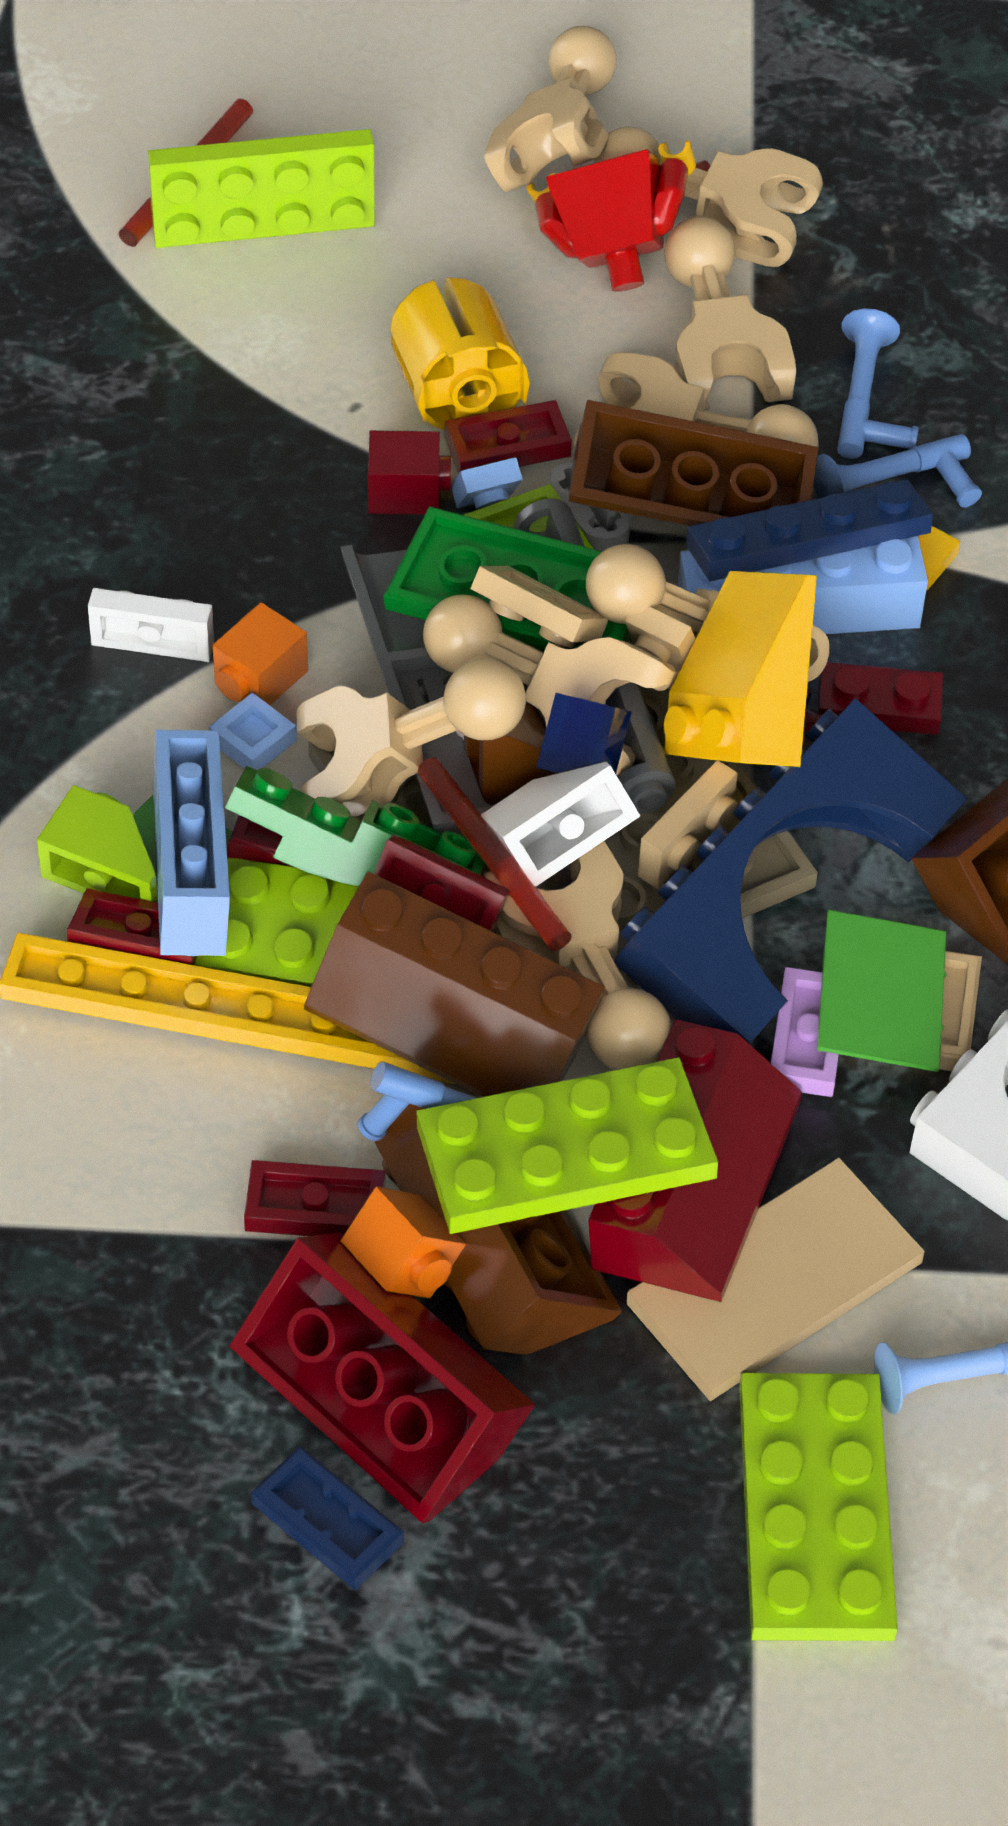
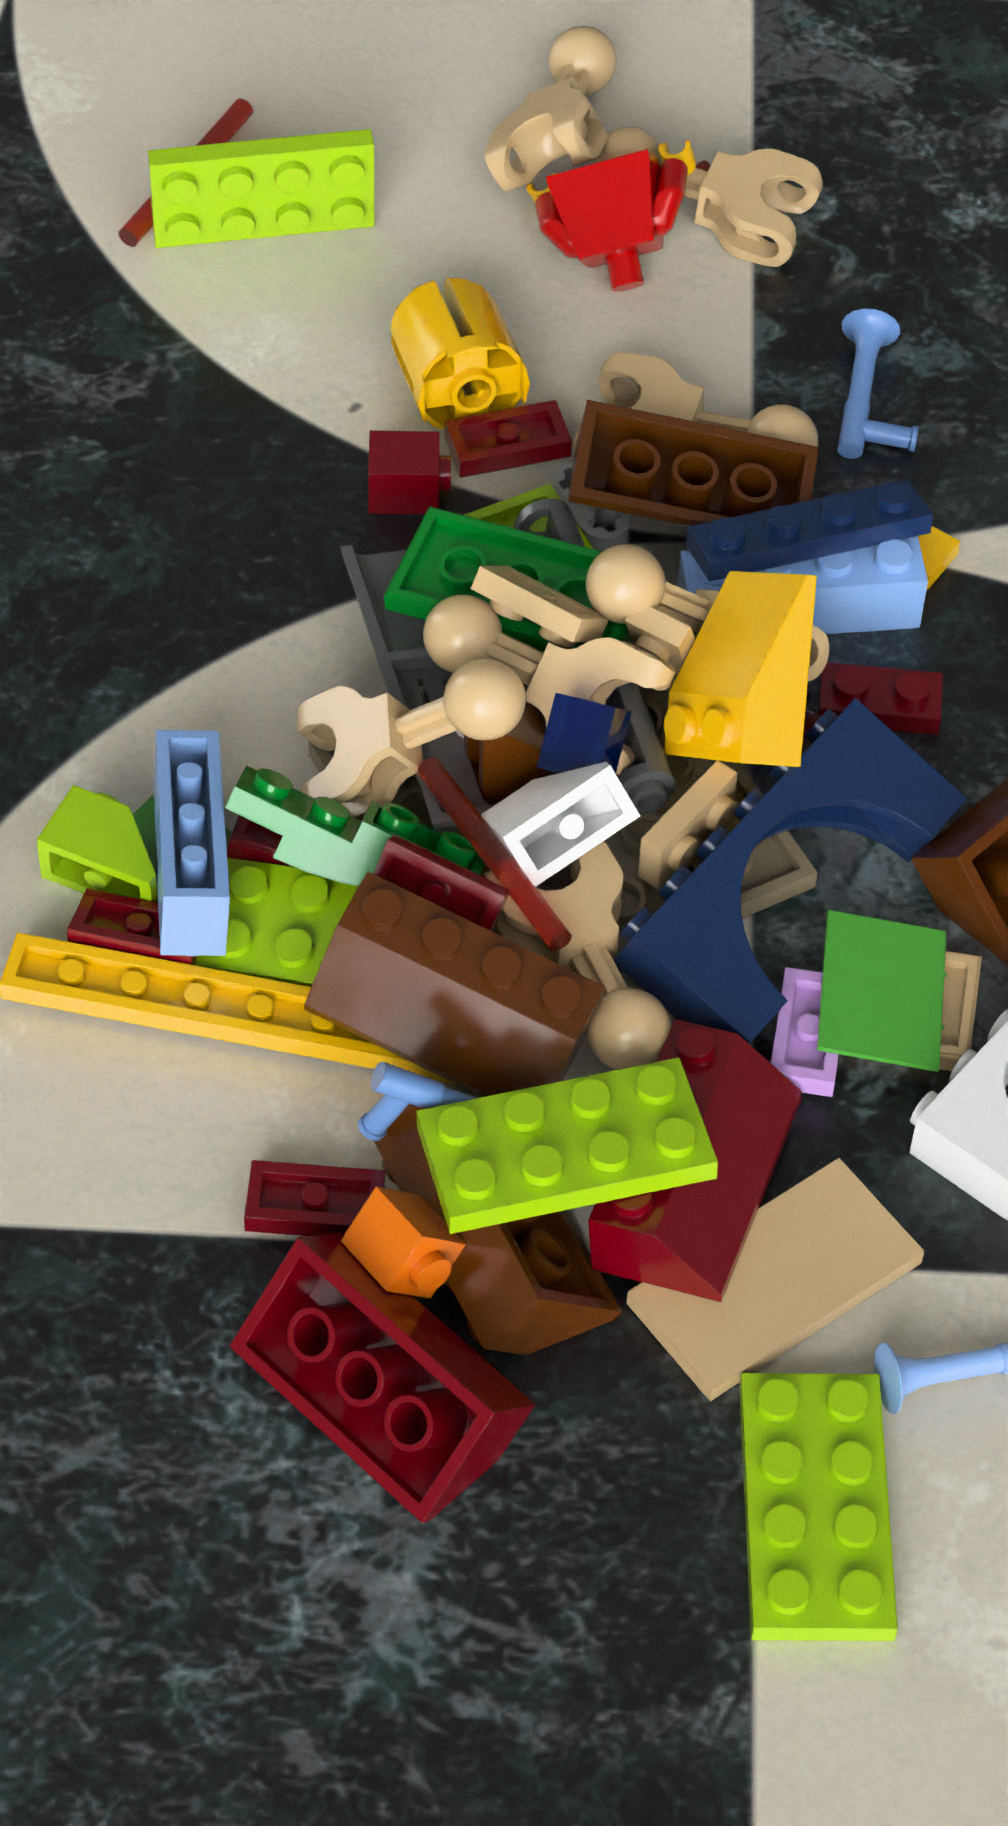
(151, 624): white plate -> none
(254, 733): light blue plate -> none
(260, 656): orange brick -> none
(327, 1518): dark blue plate -> none
(486, 484): light blue plate -> none
(723, 330): tan piece -> none
(939, 454): medium blue piece -> none

